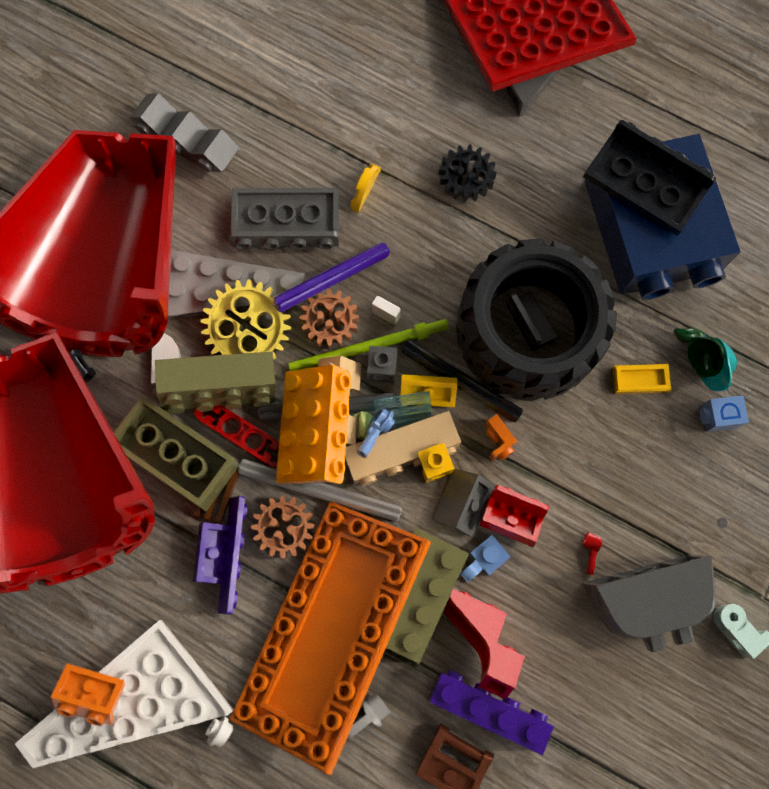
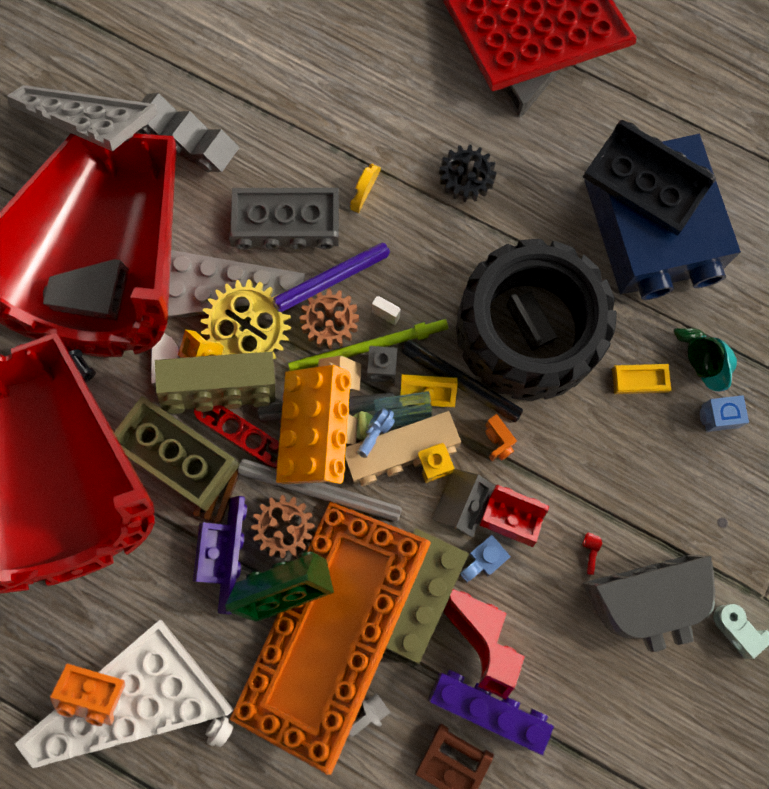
(88, 290): none -> dark grey slope
(91, 117): none -> light grey wing
(196, 346): none -> yellow bracket
(281, 587): none -> dark green slope

